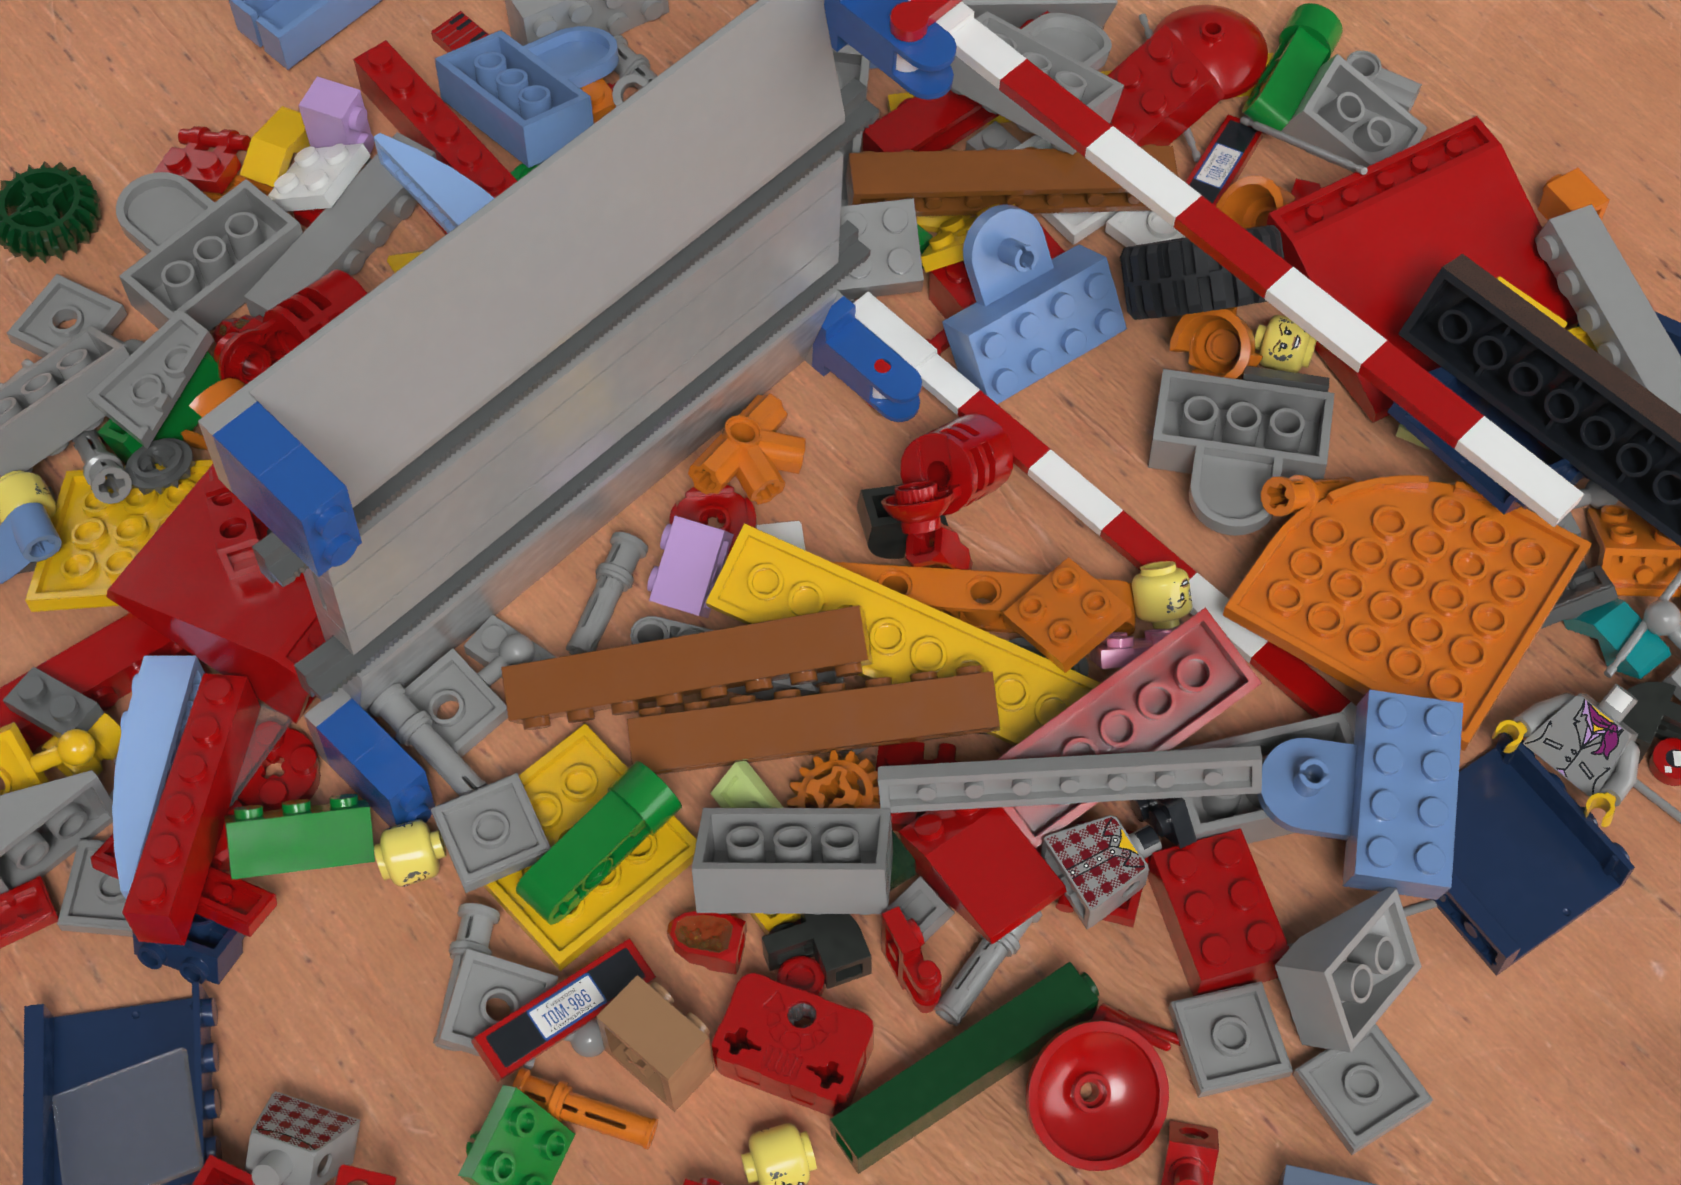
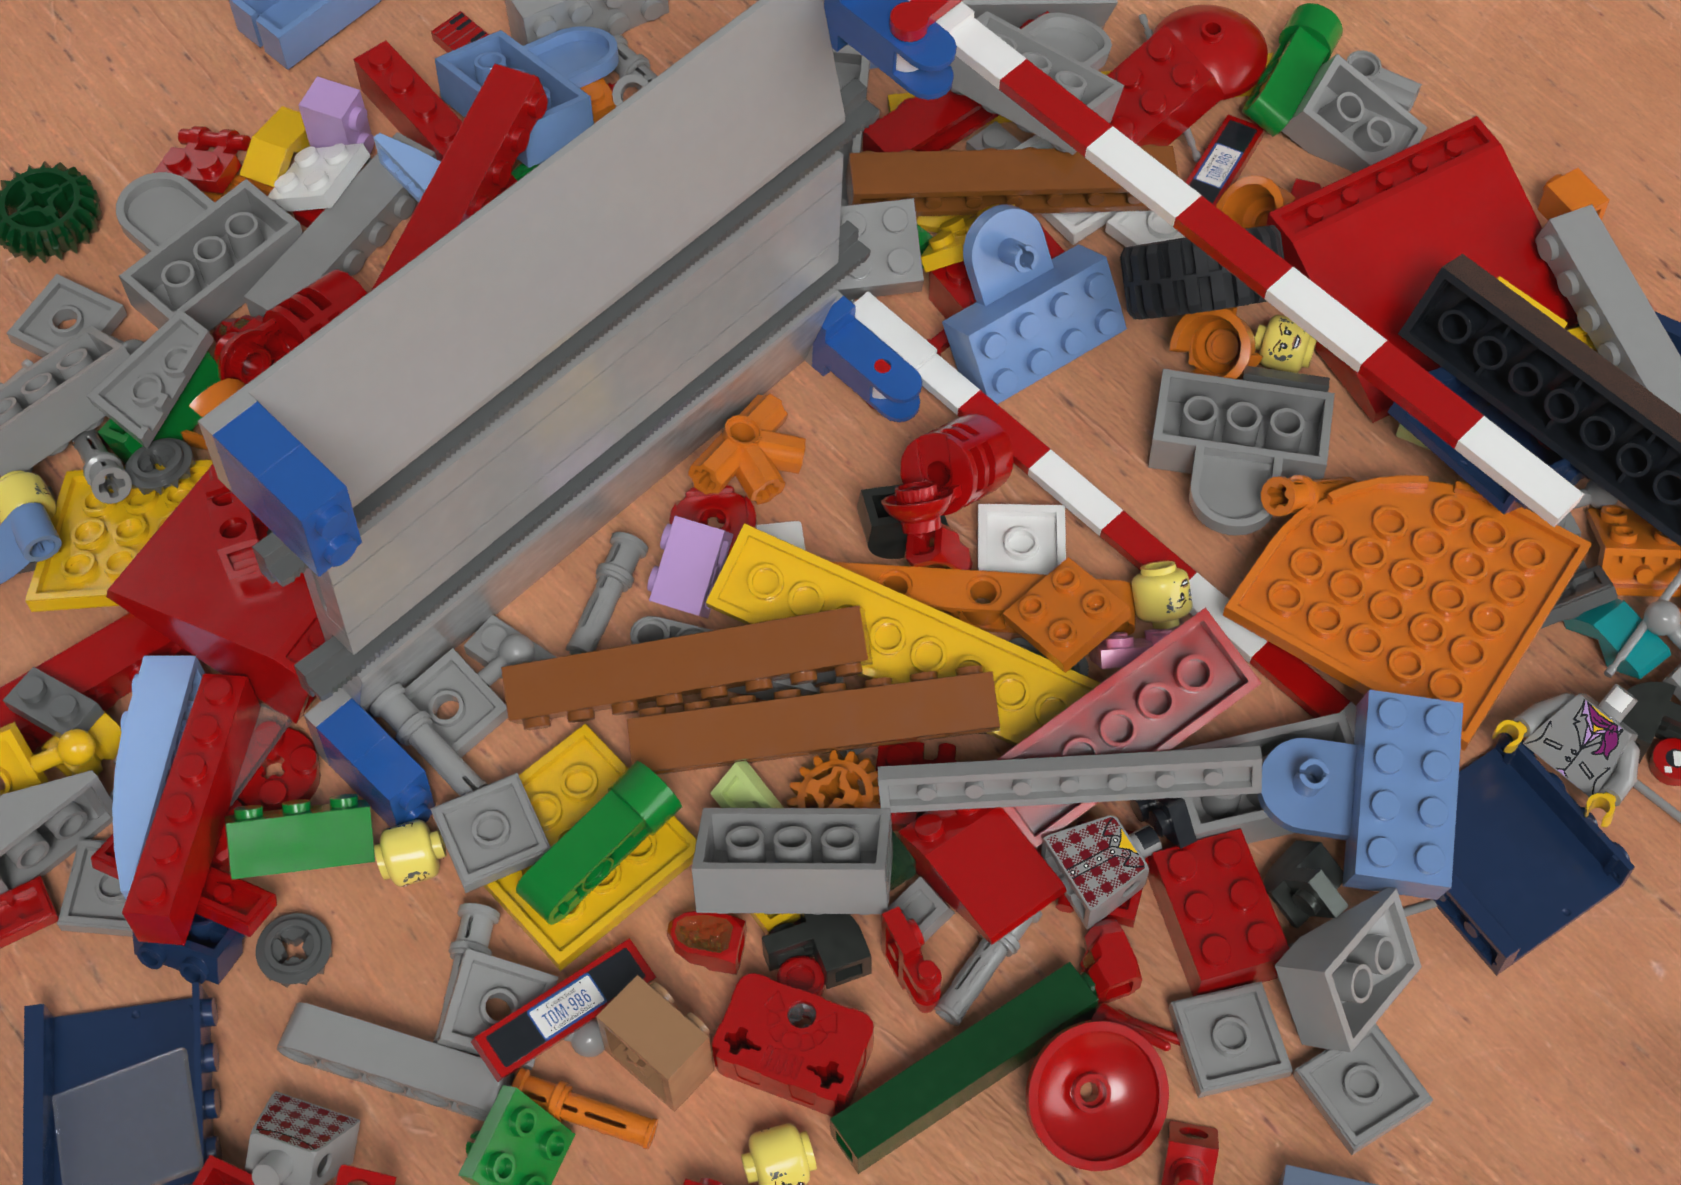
(293, 930): none -> dark grey gear
(390, 1060): none -> light grey beam
(475, 162): none -> red brick
(1021, 538): none -> white plate
(1110, 961): none -> red rock
(1304, 145): light grey piece -> none
(1306, 883): none -> pearl dark grey brick

